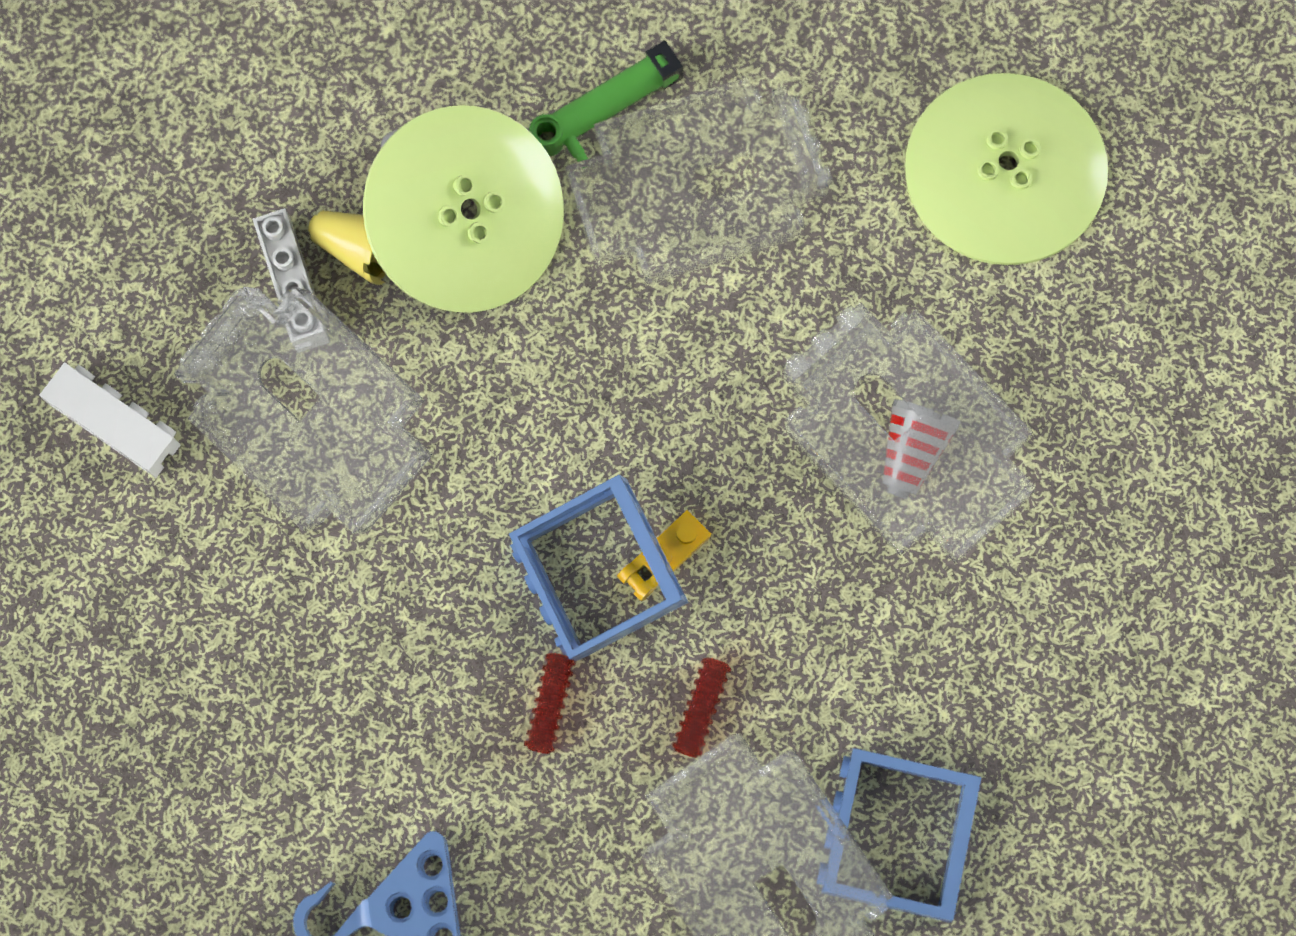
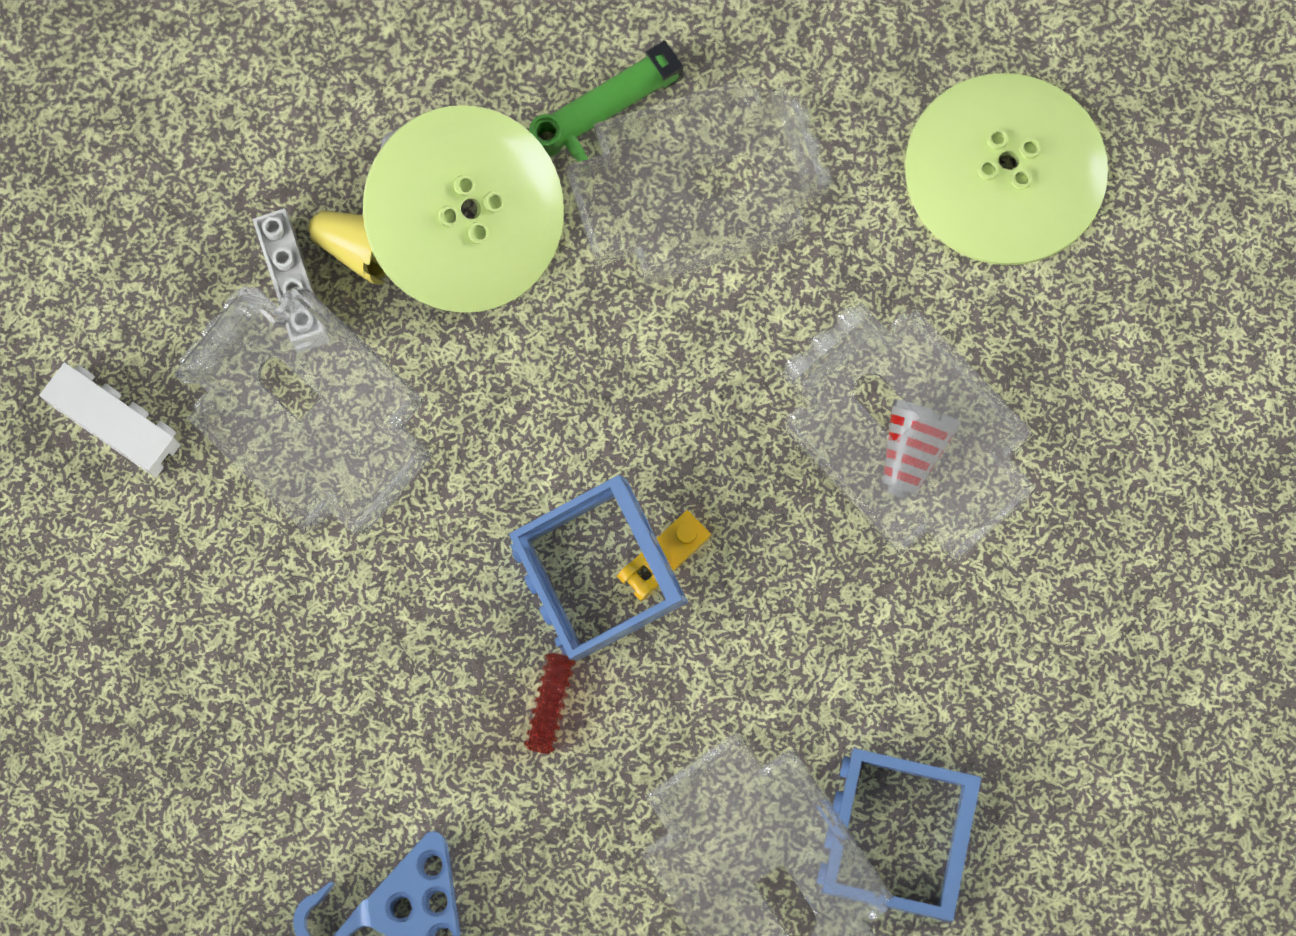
(701, 707): clear red piece -> none

